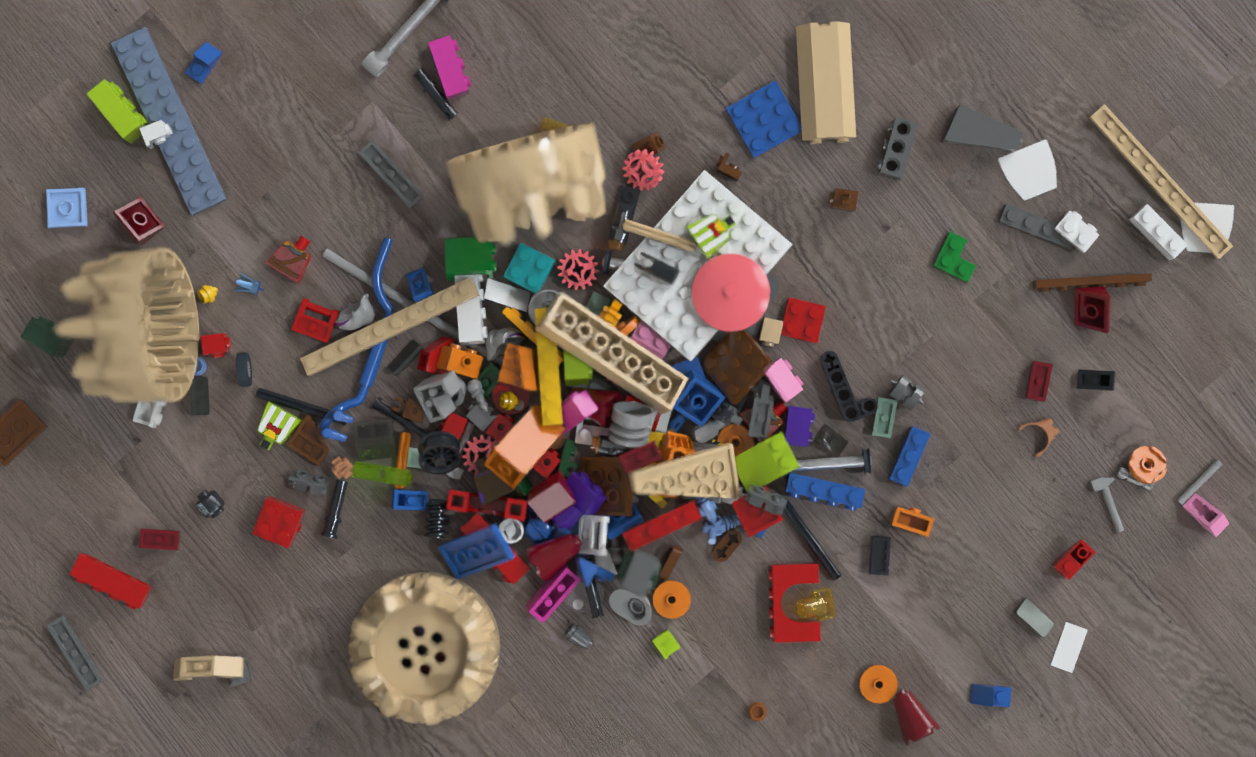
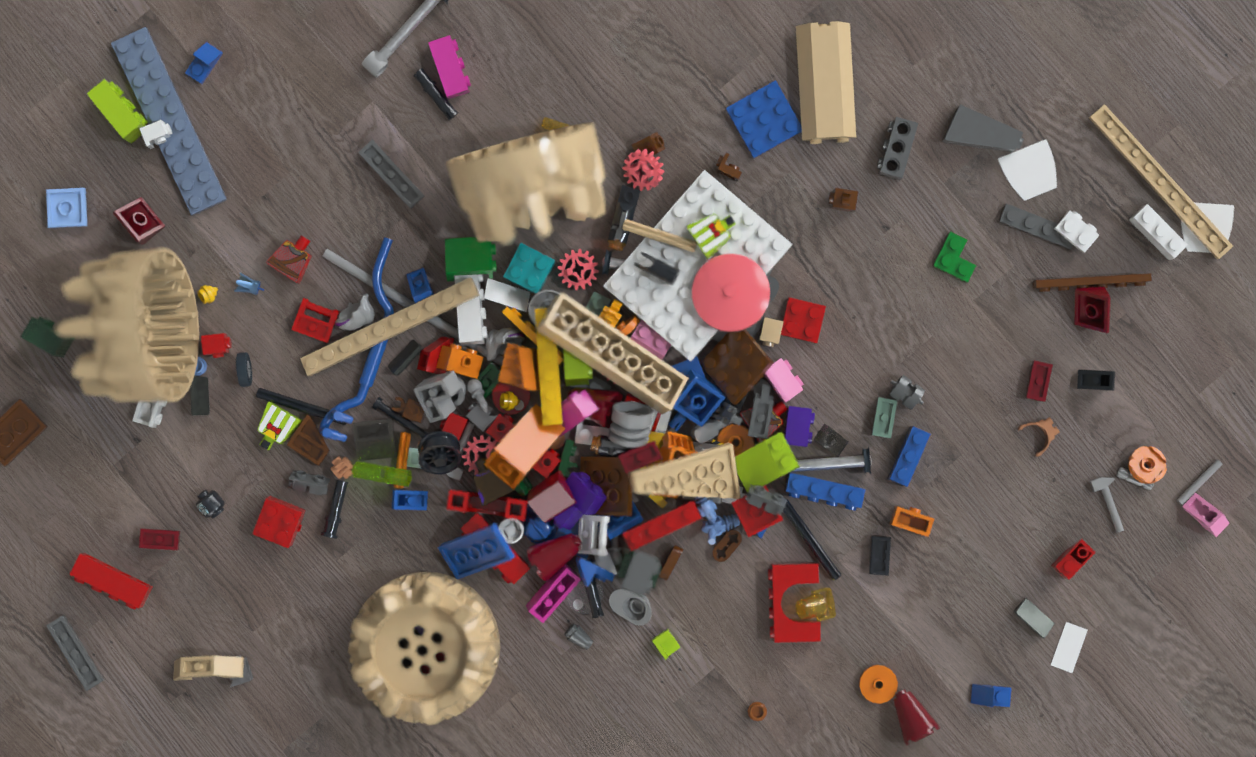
(437, 518): black piece -> none
(674, 589): orange plate -> none
(860, 412): black beam -> none

